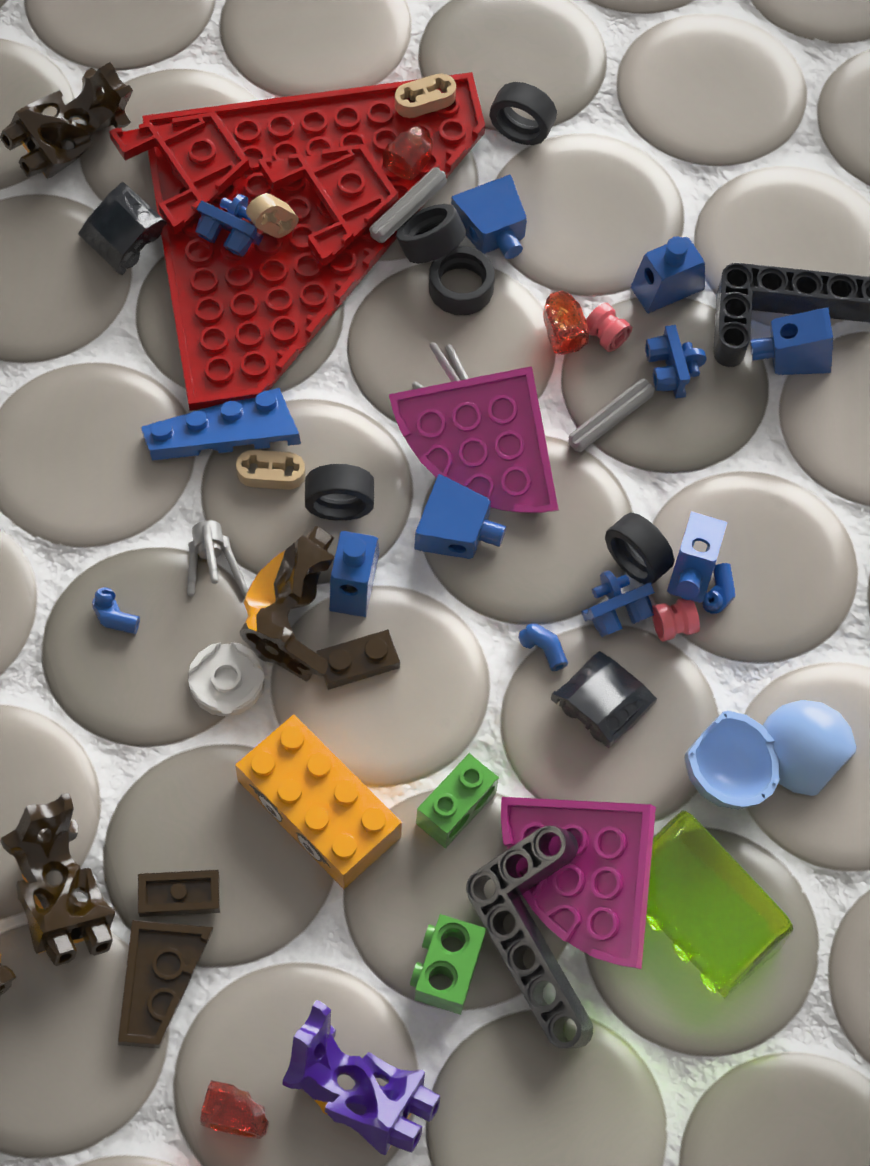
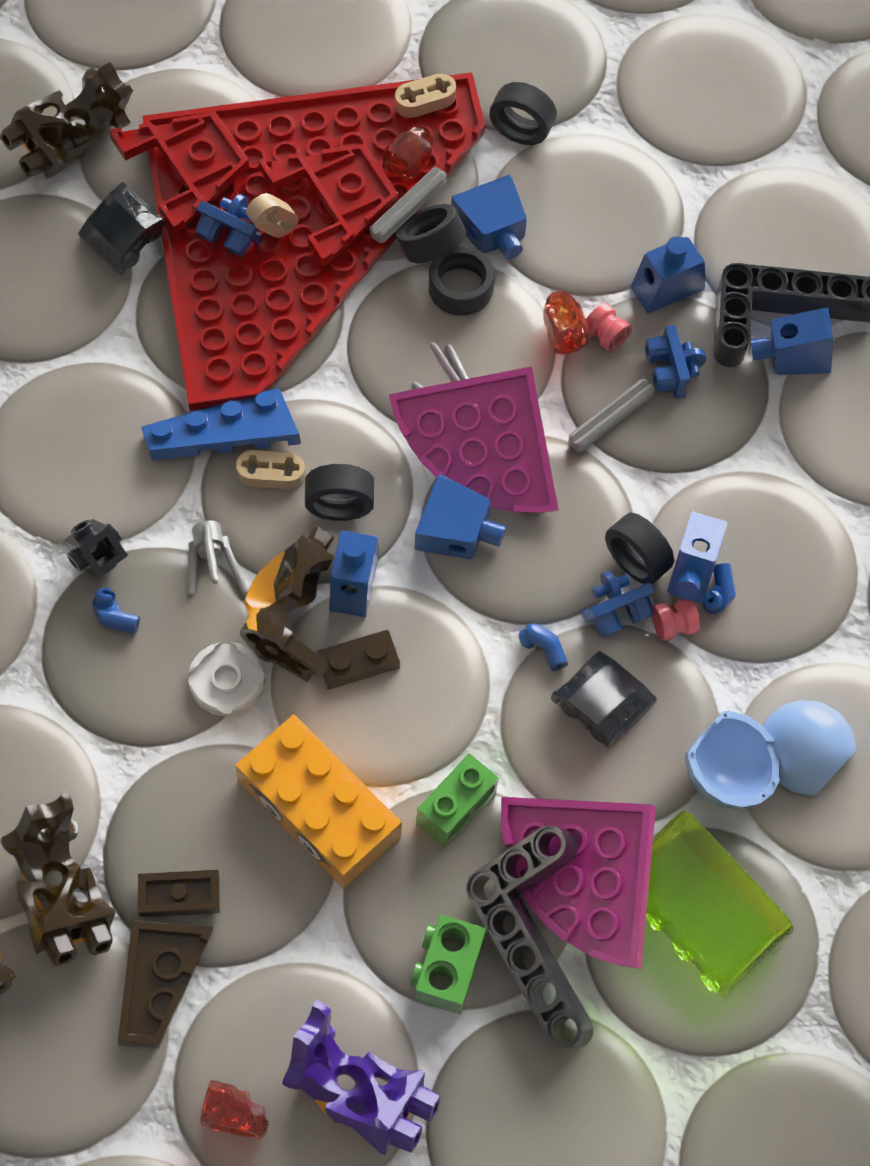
(94, 547): none -> black brick

